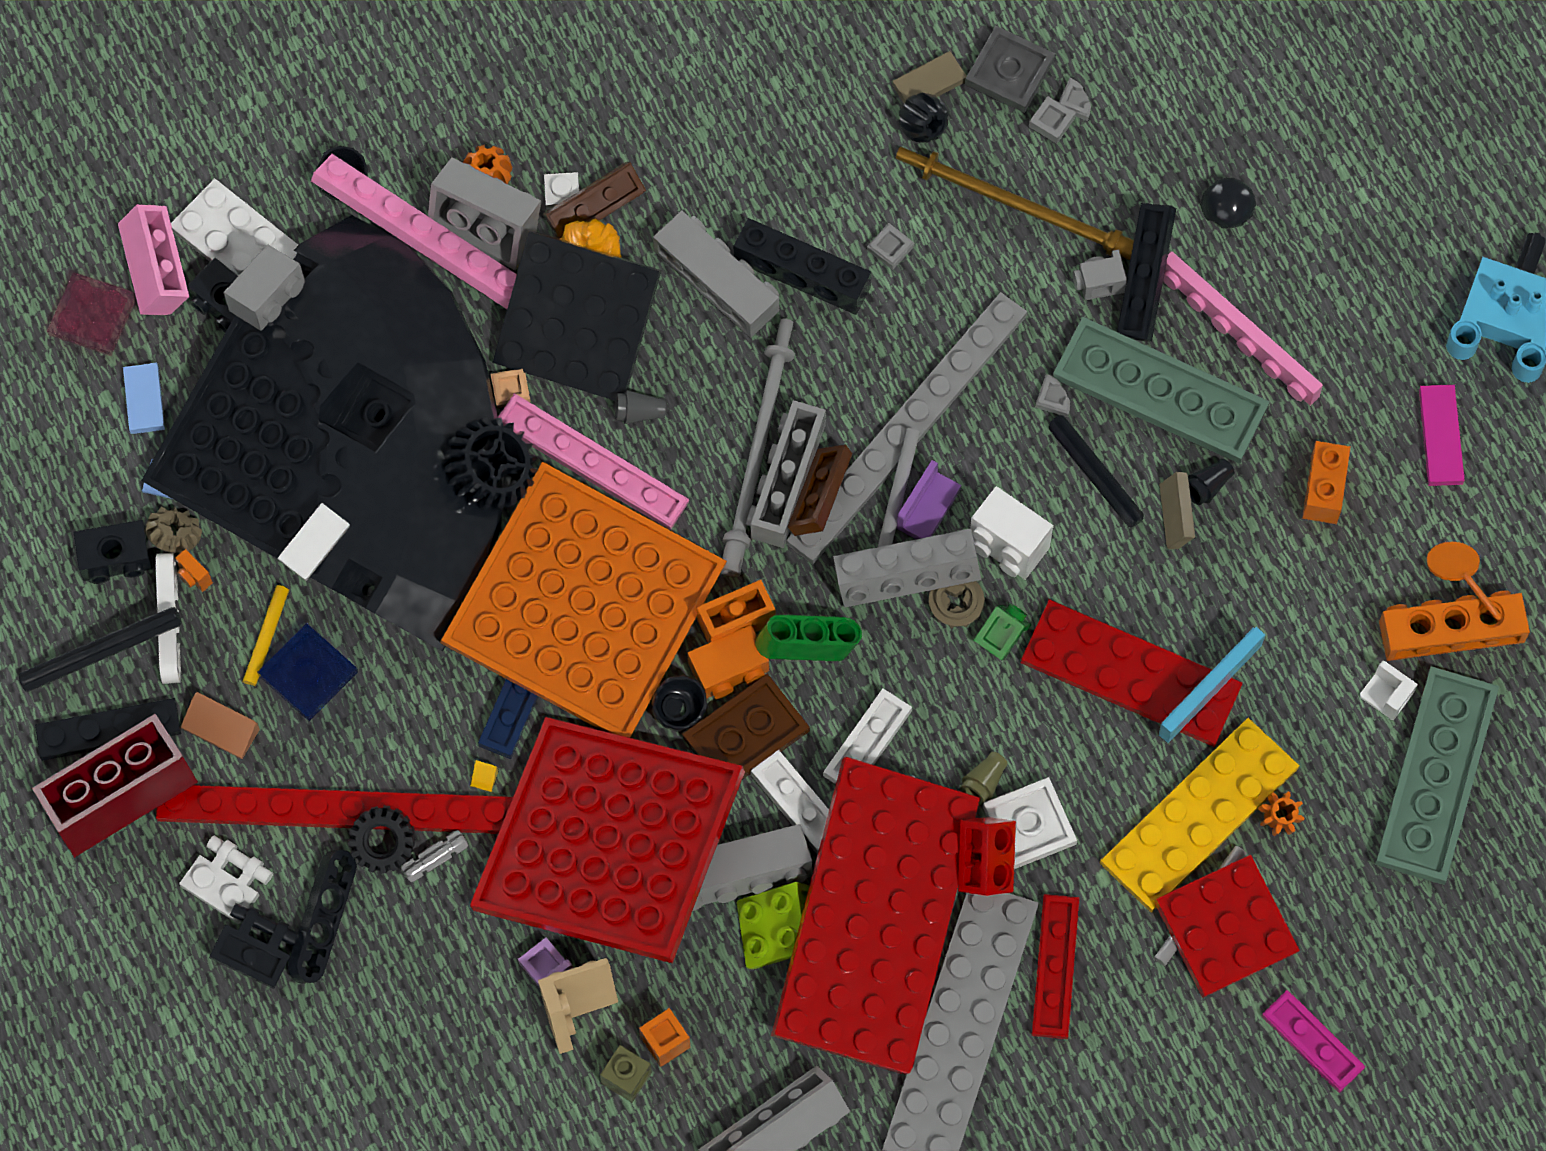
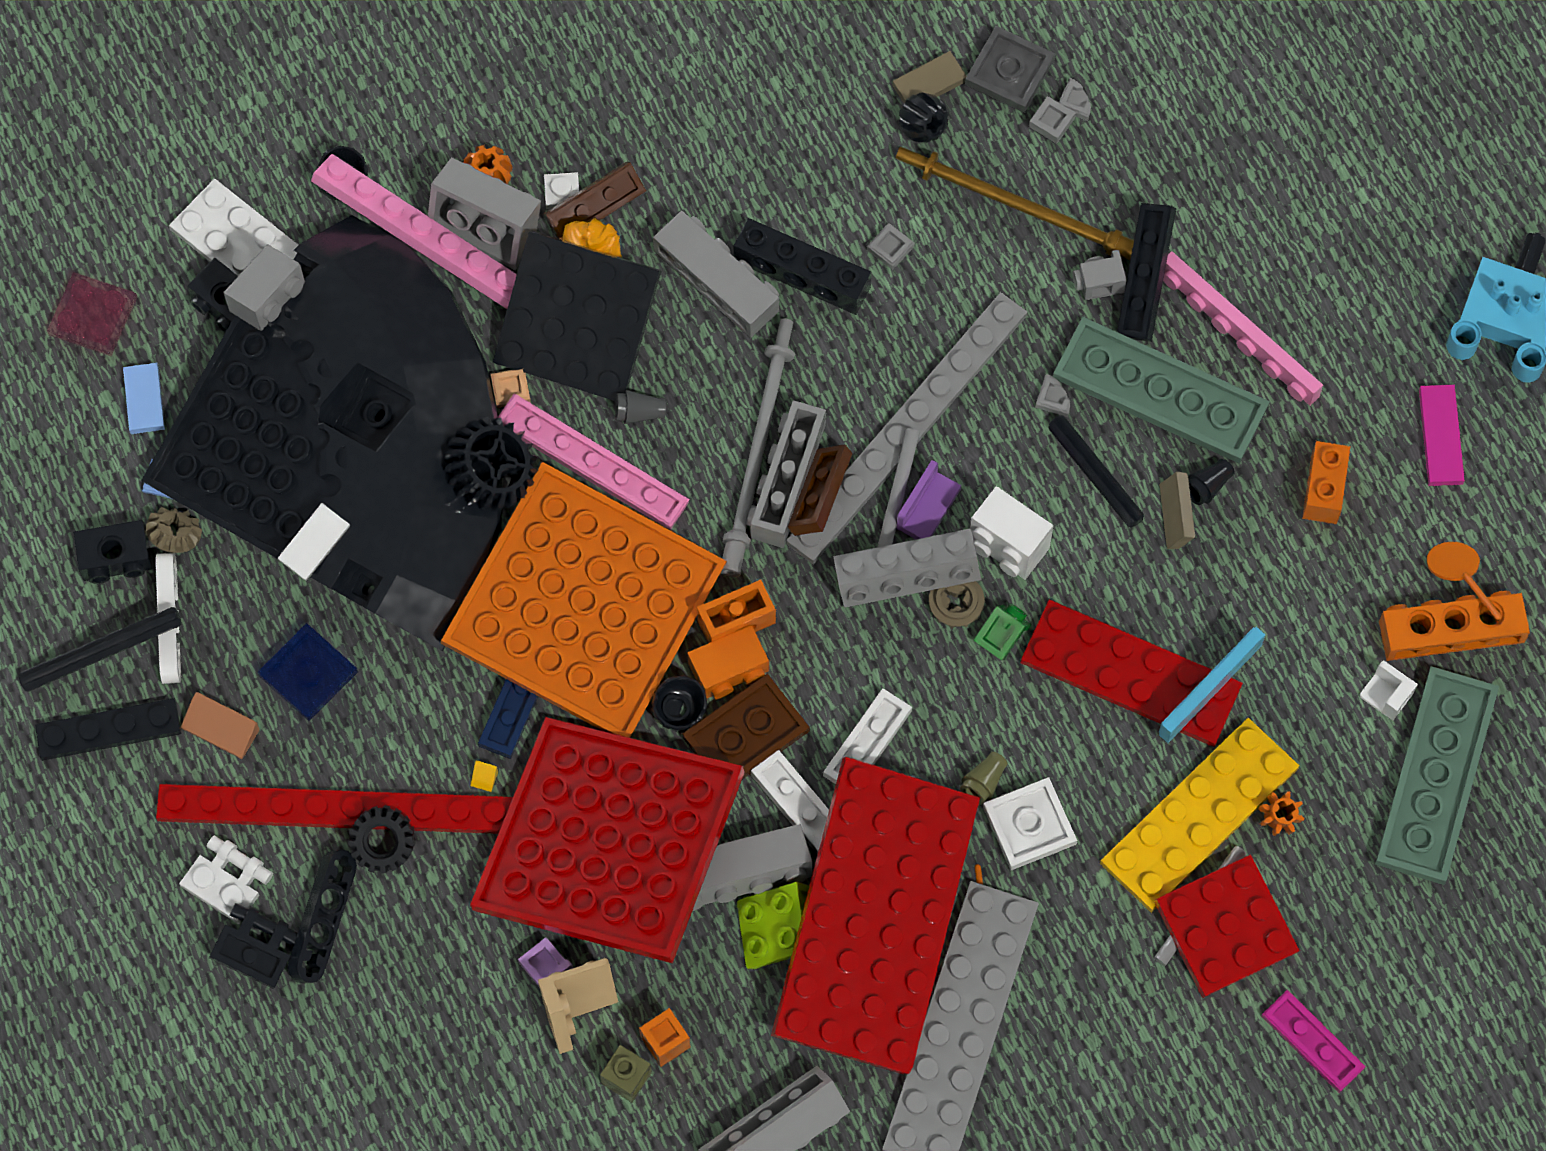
(114, 785): dark red brick -> none
(153, 260): bright pink brick -> none
(192, 571): orange plate -> none
(266, 634): yellow bar -> none
(434, 856): light grey axle -> none
(794, 645): green beam -> none
(987, 856): red brick -> none
(1055, 966): red tile -> none
(1228, 203): black hair -> none

